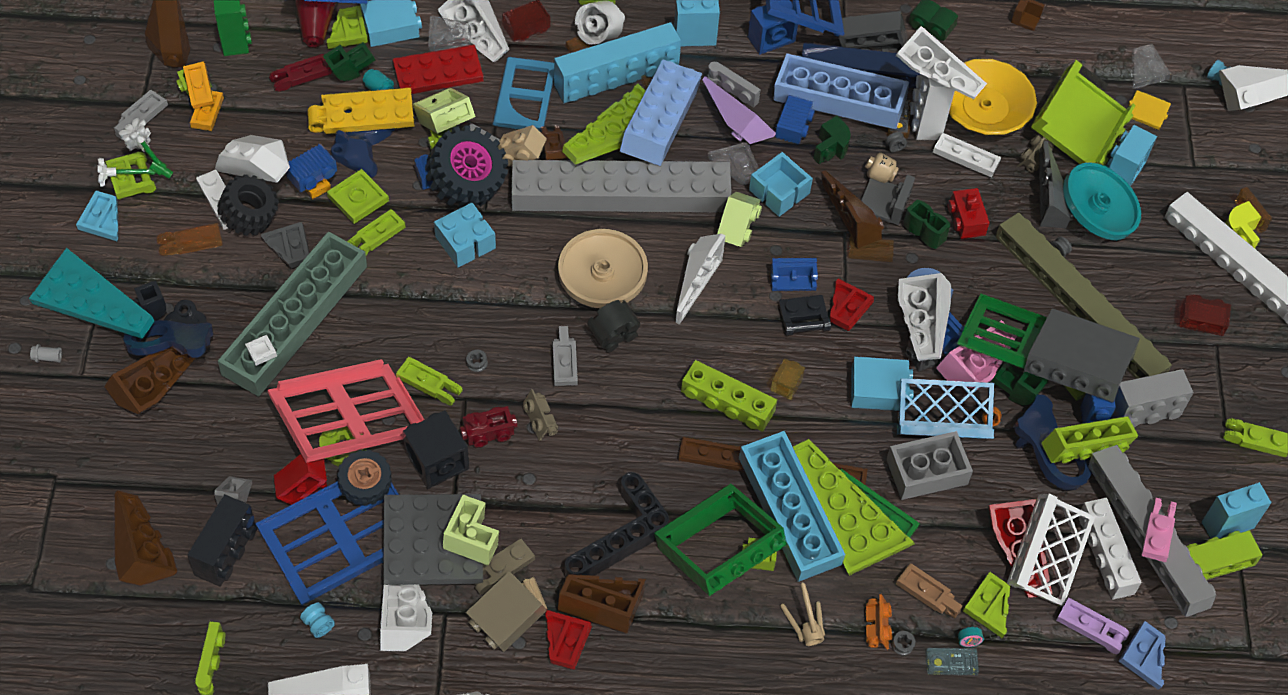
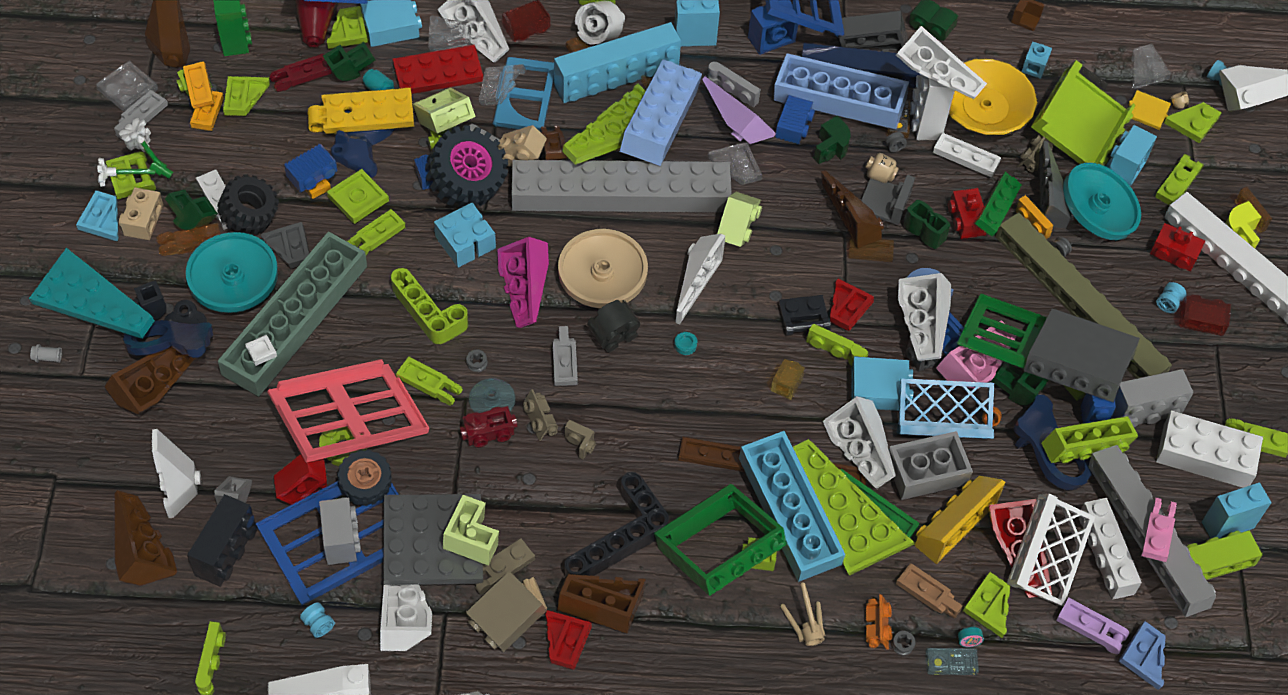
(126, 85): none -> clear plate
(141, 213): none -> tan brick
(176, 474): none -> white wedge
(190, 212): none -> dark green brick
(231, 272): none -> teal dish
(243, 94): none -> lime wing
(254, 156): white wedge -> none
(339, 531): none -> light grey brick
(423, 304): none -> lime beam
(436, 449): black brick -> none
(481, 401): none -> clear light blue dish
(498, 83): none -> clear wing
(524, 272): none -> dark pink wedge
(580, 436): none -> dark tan bracket
(685, 343): none -> teal tile
(728, 396): lime brick -> none
(780, 184): medium azure piece -> none
(794, 274): blue hinge -> none
(834, 343): none -> lime hinge
(862, 439): none -> white wedge
(959, 517): none -> yellow slope
(998, 204): none -> green plate
(1035, 216): none -> light orange plate
(1036, 60): none -> medium azure brick
(1170, 301): none -> medium azure wheel
(1177, 247): none -> red brick
(1179, 180): none -> lime plate
(1180, 100): none -> tan hinge
(1194, 121): none -> lime wing
(1209, 449): none -> white brick

